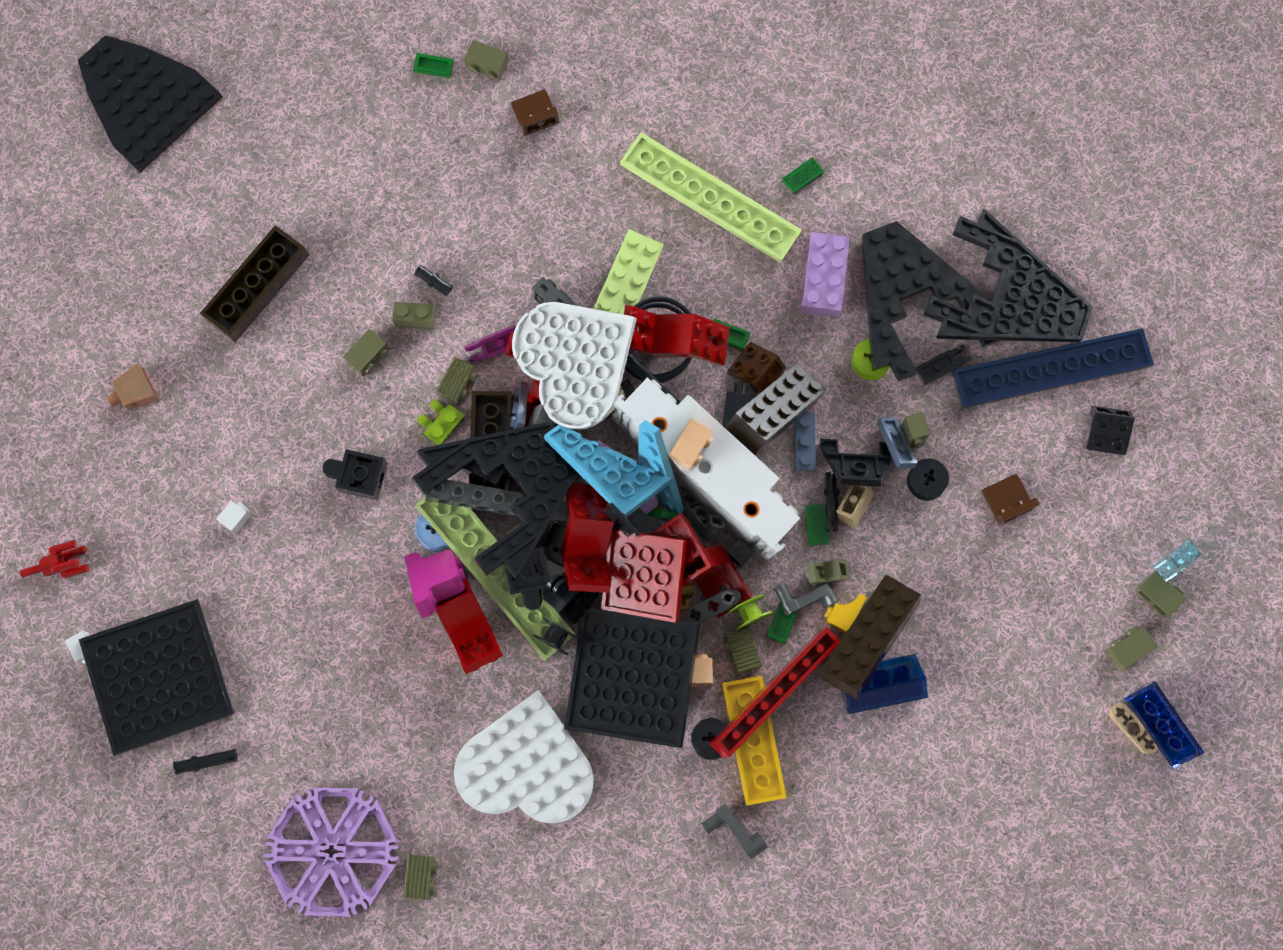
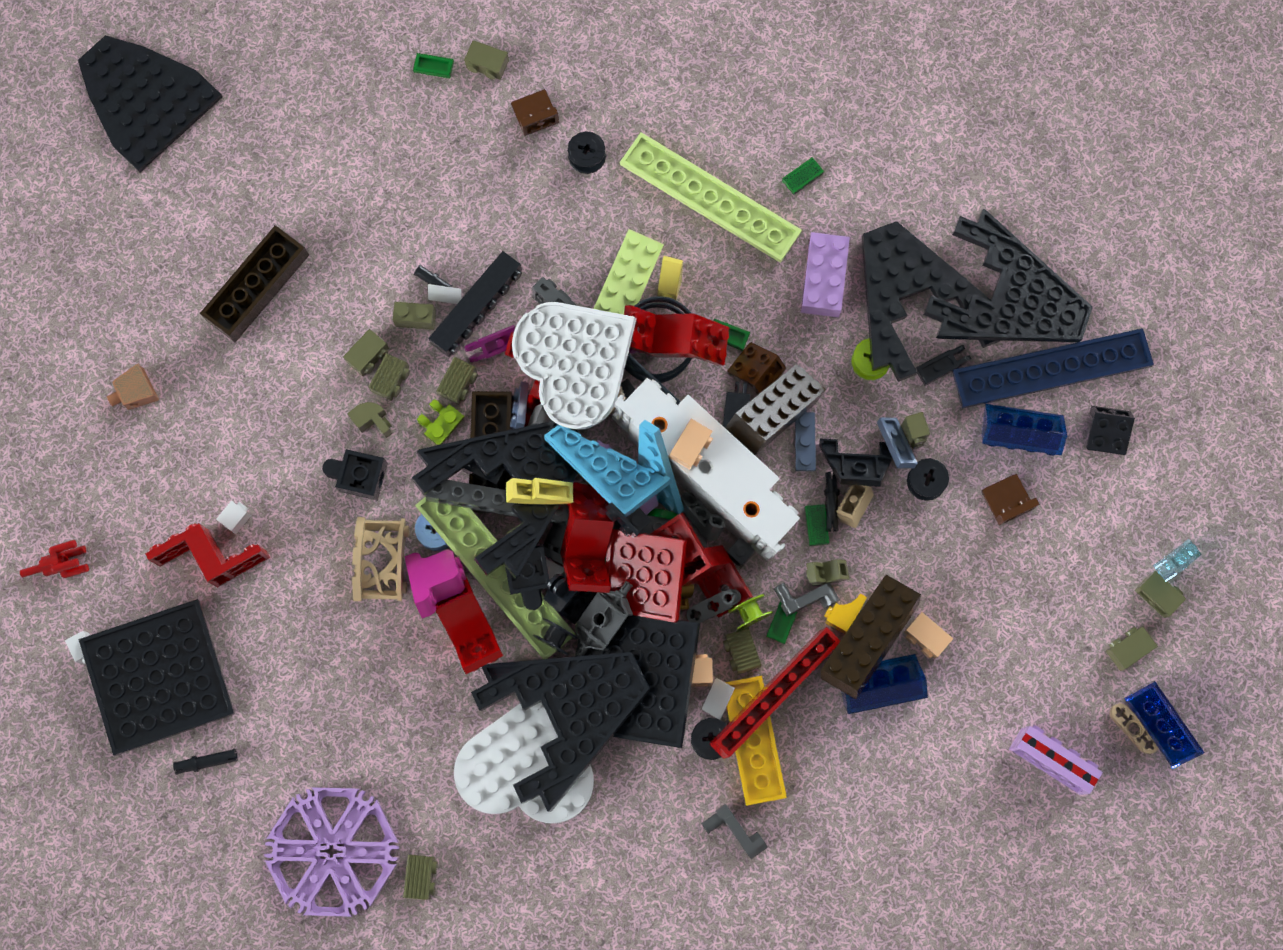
(207, 554): none -> red bracket
(364, 534): none -> tan fence
(369, 413): none -> olive brick
(389, 377): none -> olive brick
(444, 294): none -> white sticker
(475, 304): none -> black brick
(539, 491): none -> light yellow slope
(582, 143): none -> black piece
(585, 703): none -> black wing
(615, 610): none -> dark grey plate
(670, 277): none -> light yellow slope
(718, 698): none -> white sticker
(928, 636): none -> light nougat brick
(1024, 430): none -> clear blue slope
(1056, 760): none -> lavender brick

